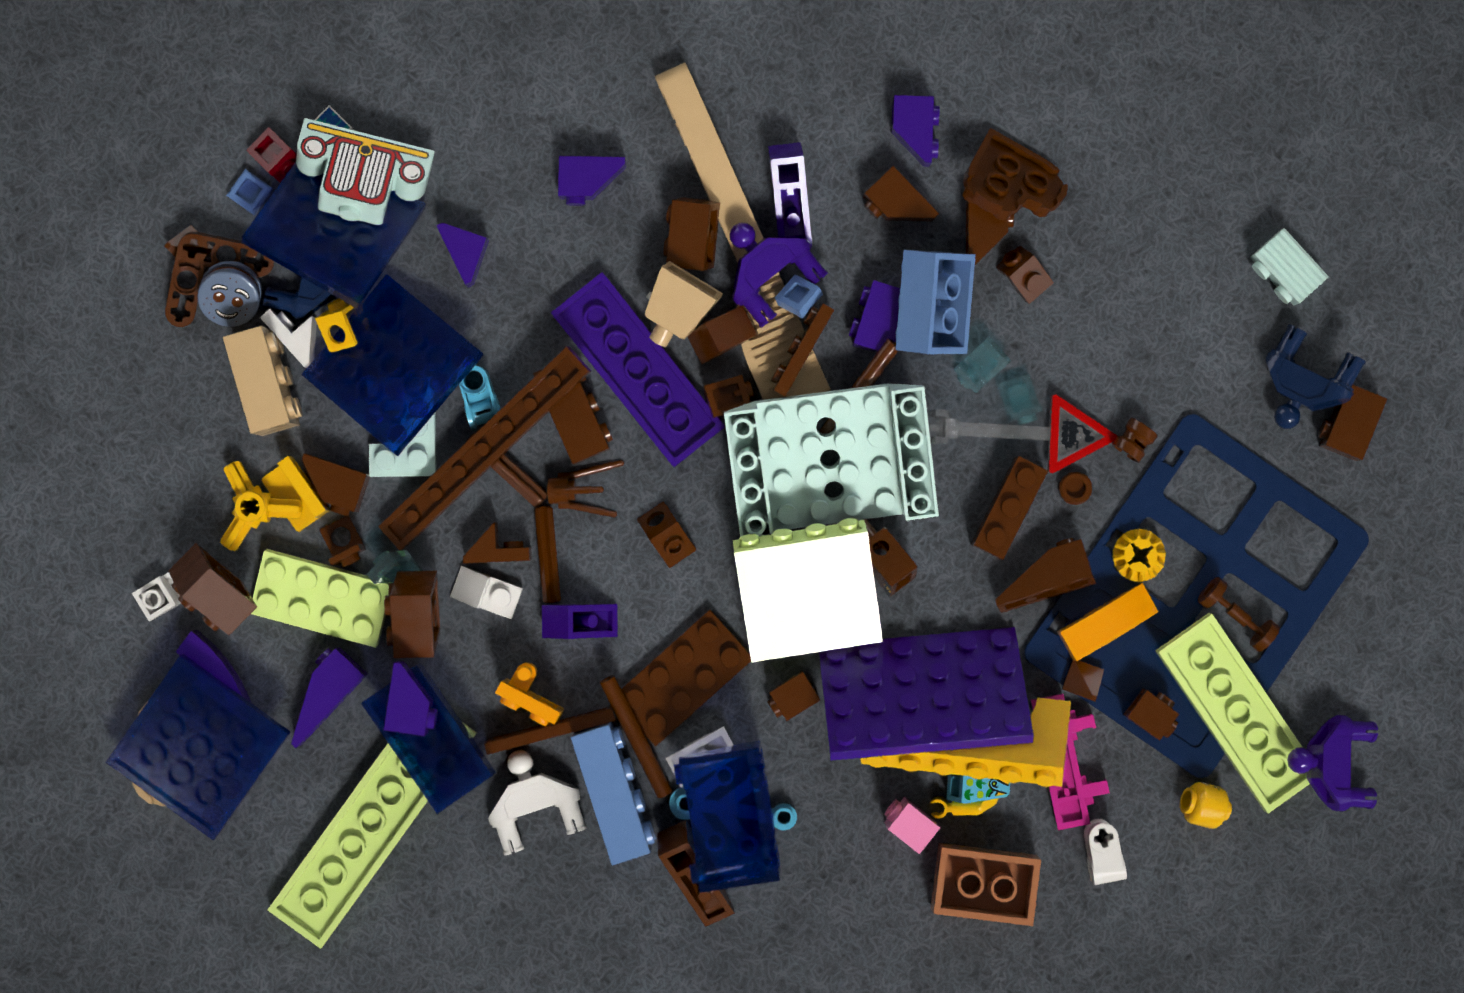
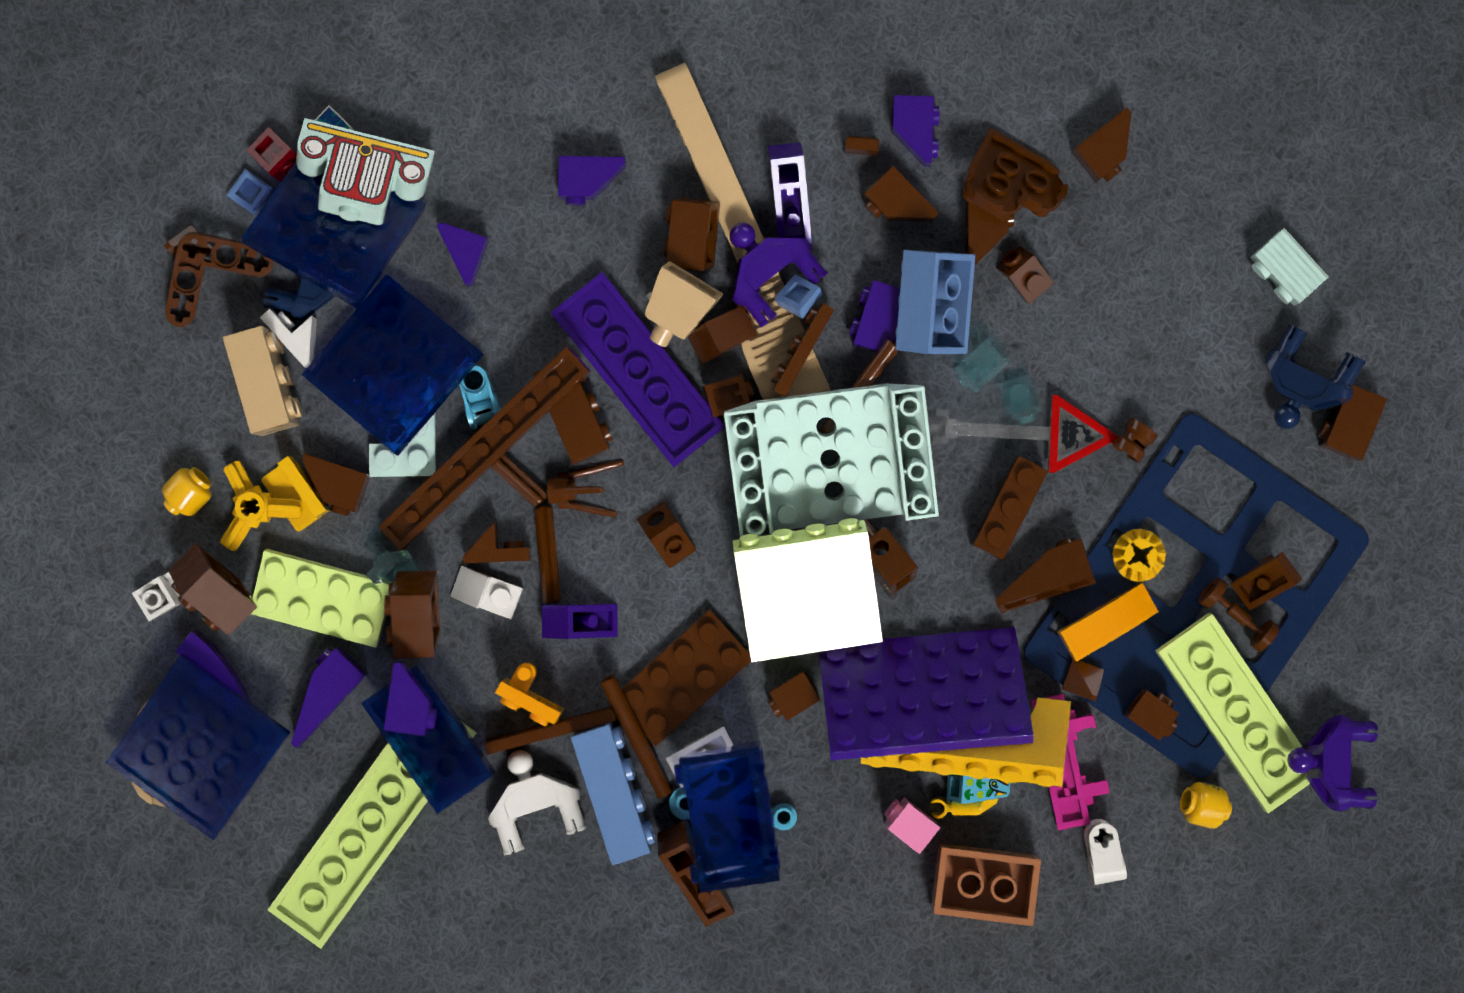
(186, 491): none -> yellow head
(229, 293): sand blue head -> none
(336, 316): yellow bracket -> none
(347, 554): reddish brown bracket -> none
(861, 145): none -> reddish brown tile
(1075, 488): reddish brown tile -> none
(1105, 148): none -> reddish brown slope
(1266, 580): none -> reddish brown slope

